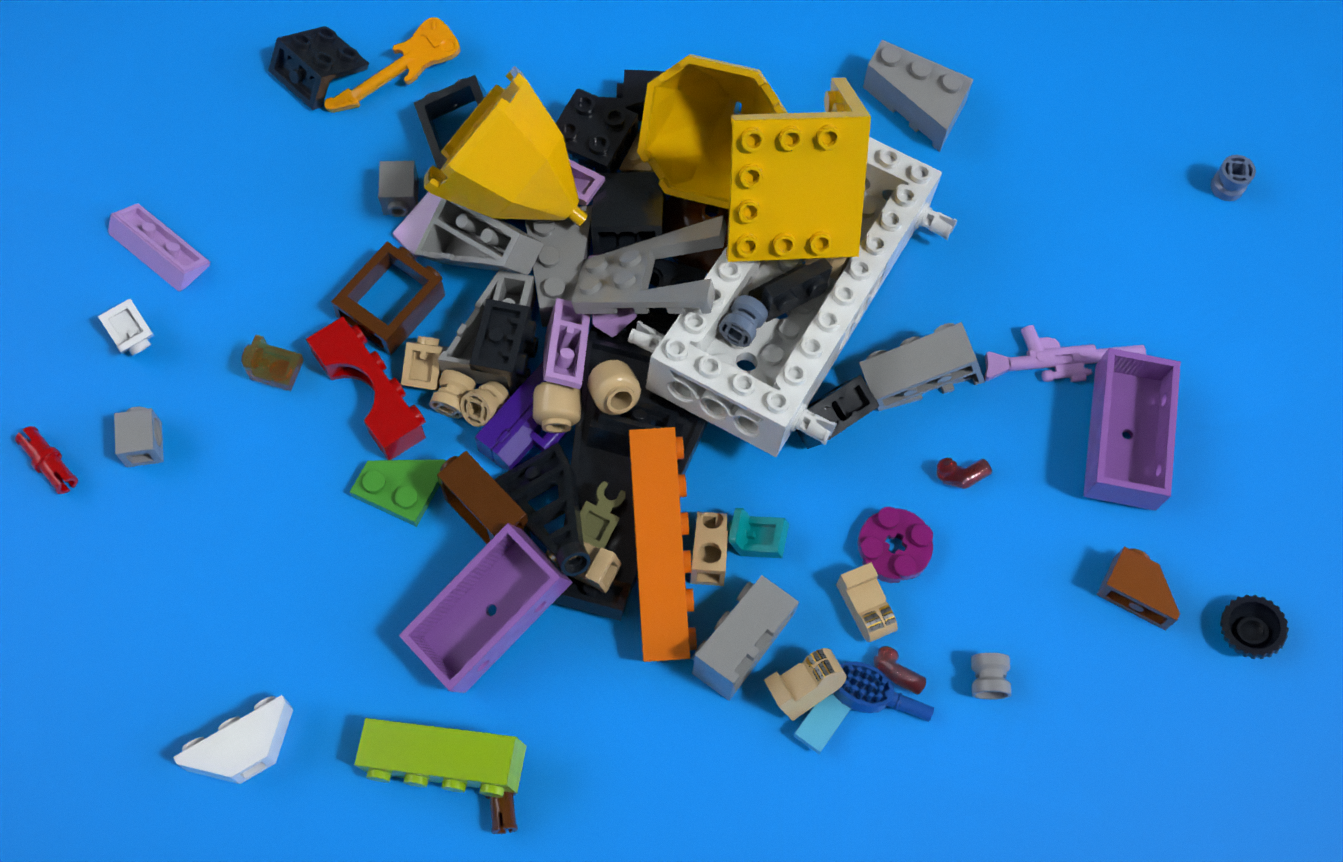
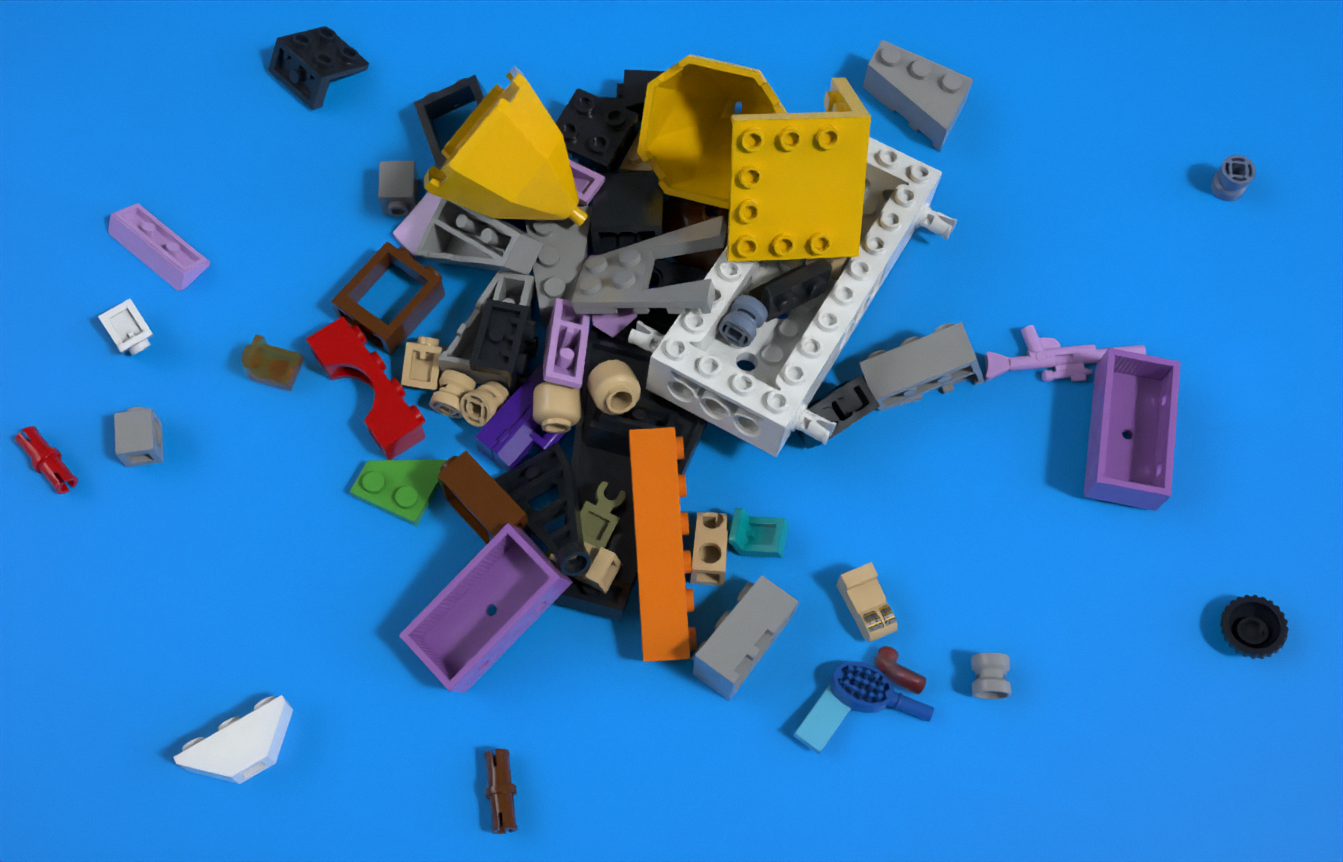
(428, 46): light orange piece -> none
(440, 756): lime brick -> none
(806, 683): tan leg -> none
(898, 524): magenta plate -> none
(961, 477): arm -> none
(1139, 588): dark orange slope -> none

